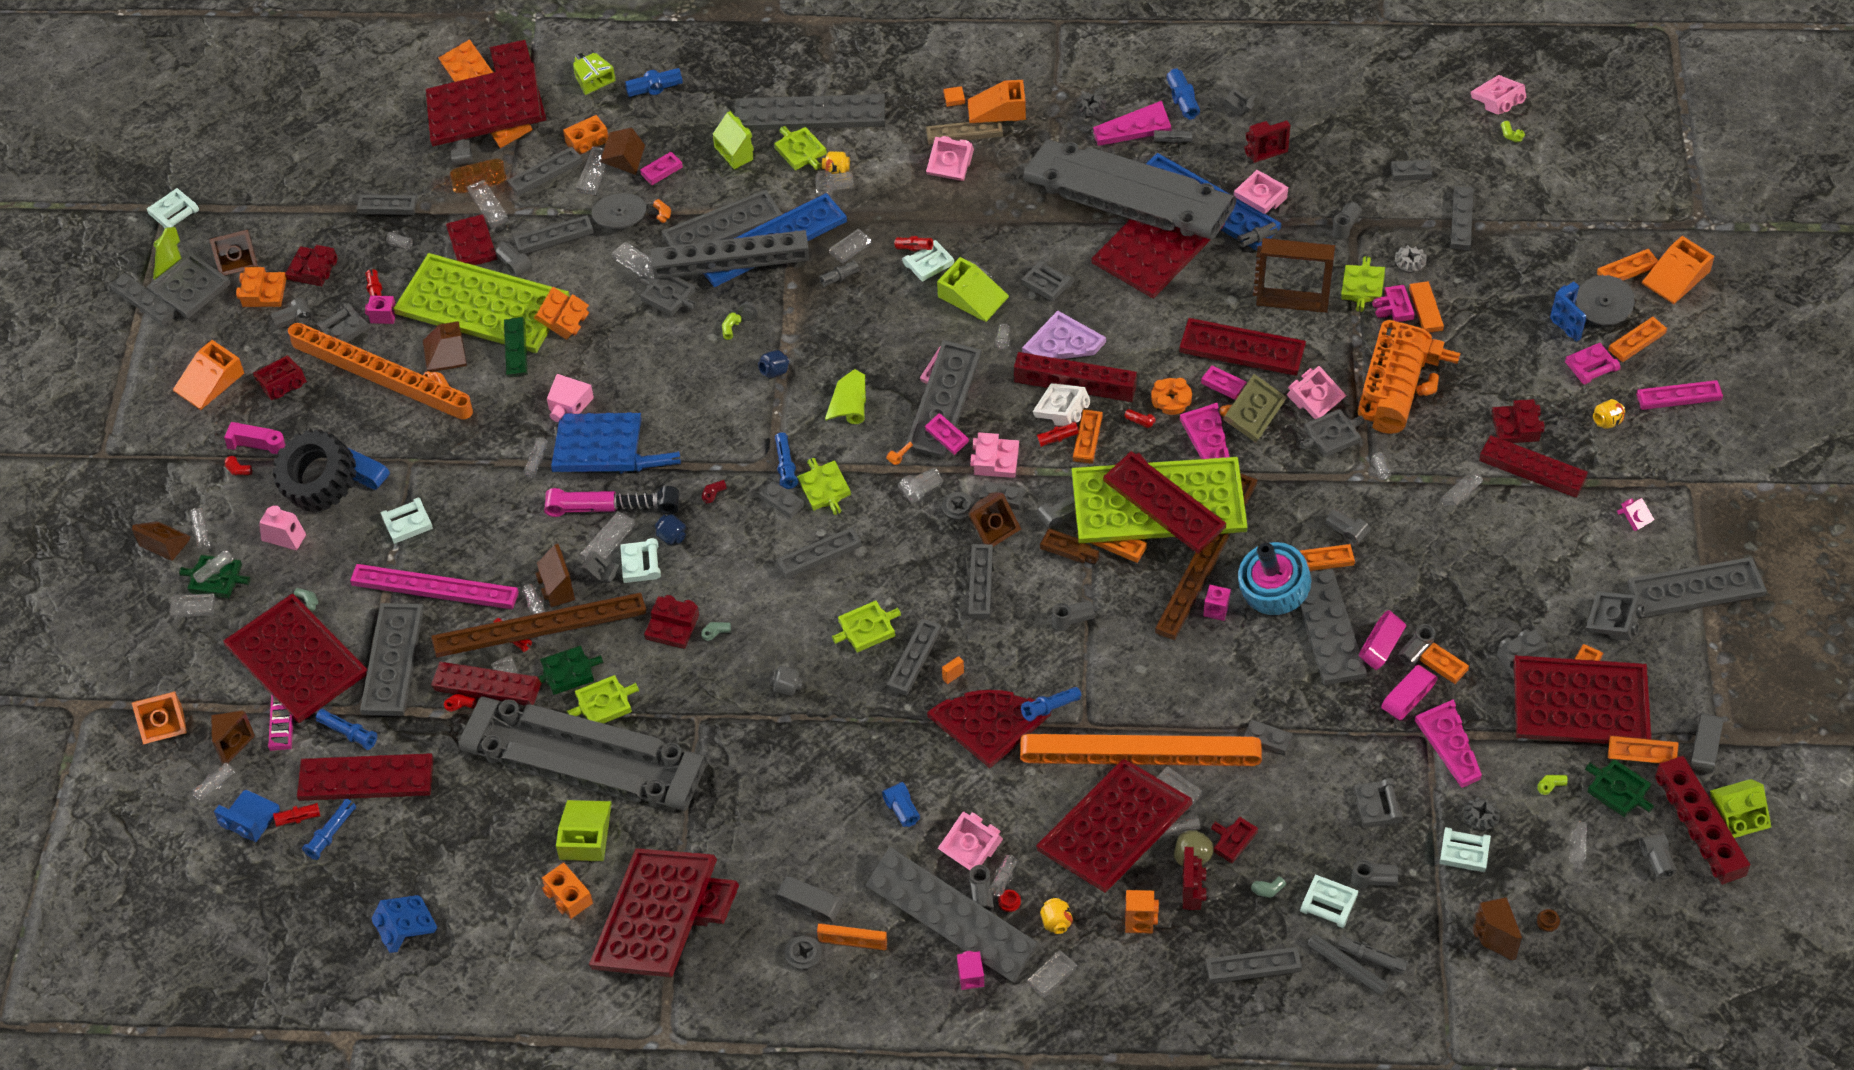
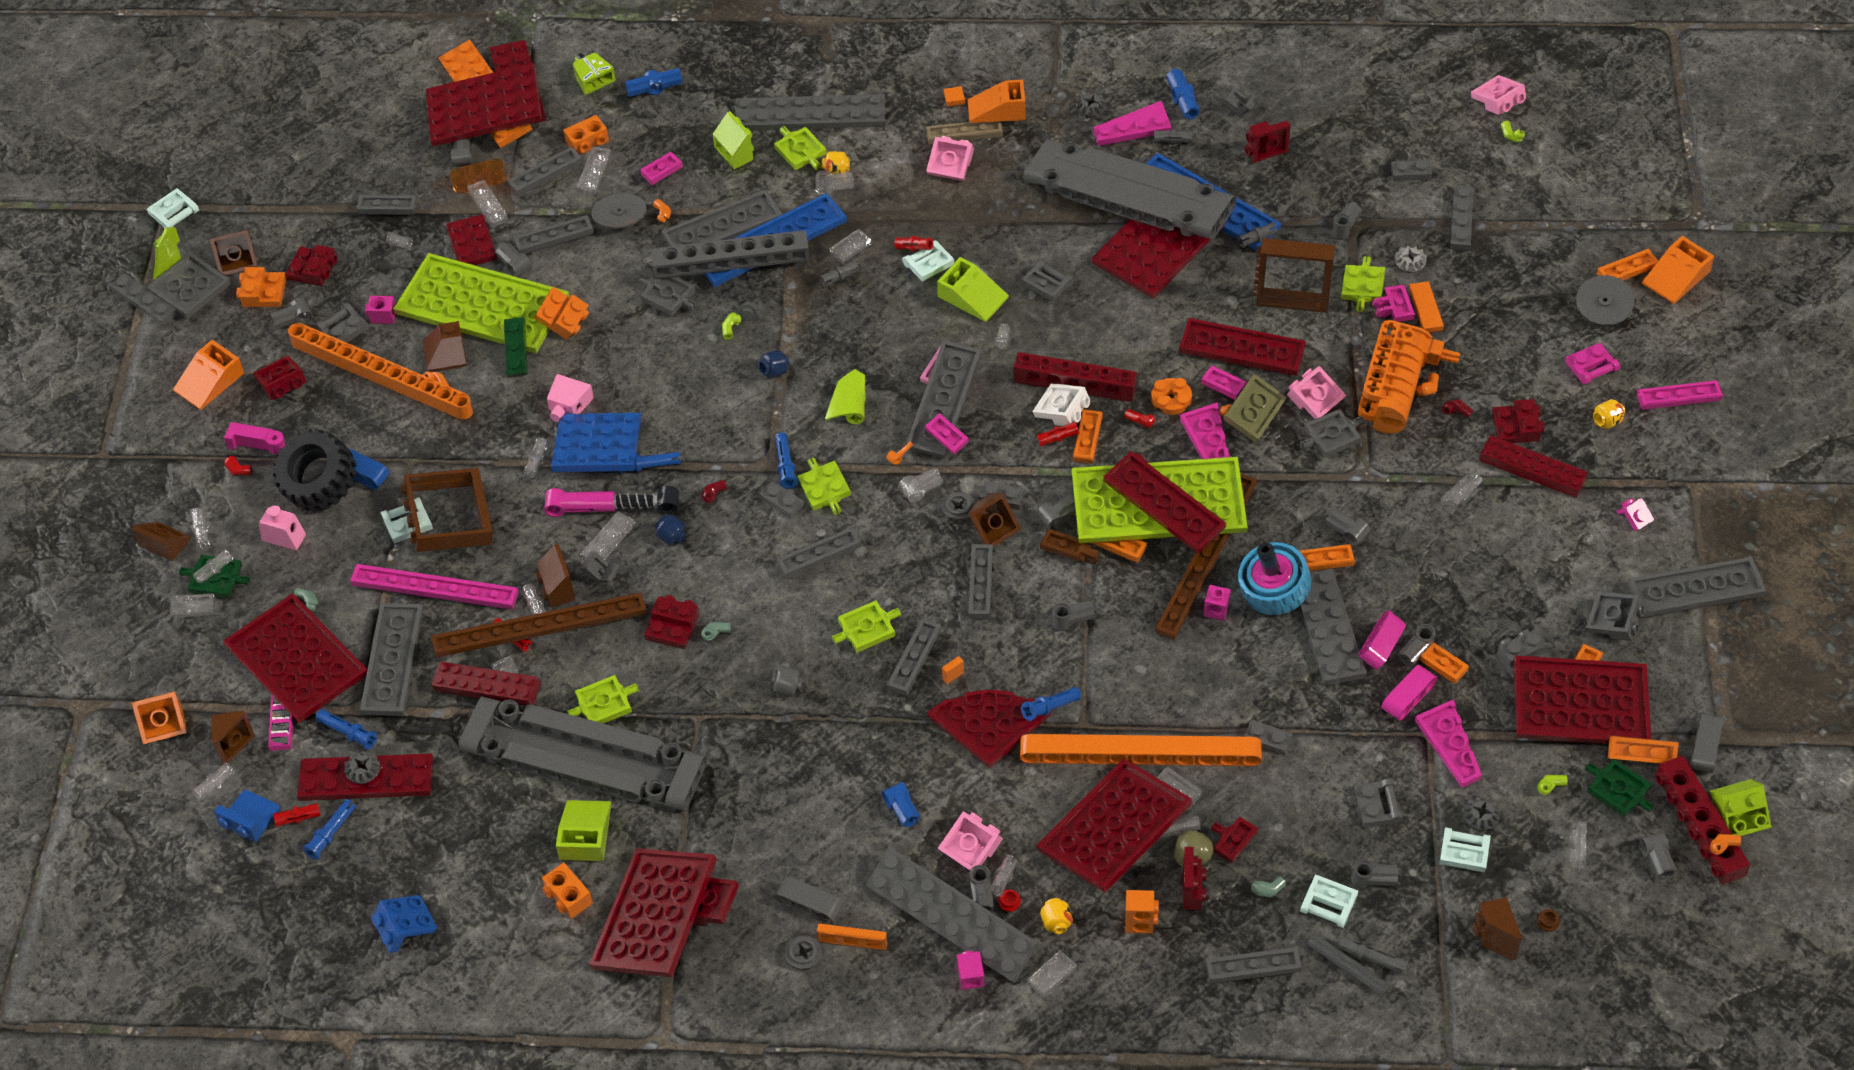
(360, 775): none -> dark grey gear
(373, 287): red pin -> none
(446, 480): none -> reddish brown window
(458, 701): red arm -> none
(568, 669): dark green plate -> none
(623, 150): reddish brown slope -> none
(633, 561): light aqua plate -> none
(634, 260): clear plate -> none
(994, 456): bright pink plate -> none
(1064, 338): lavender plate -> none
(1261, 192): bright pink plate -> none
(1378, 460): clear pin -> none
(1457, 405): none -> dark red arm
(1566, 313): blue bracket -> none
(1637, 339): orange plate -> none
(1722, 841): none -> orange arm

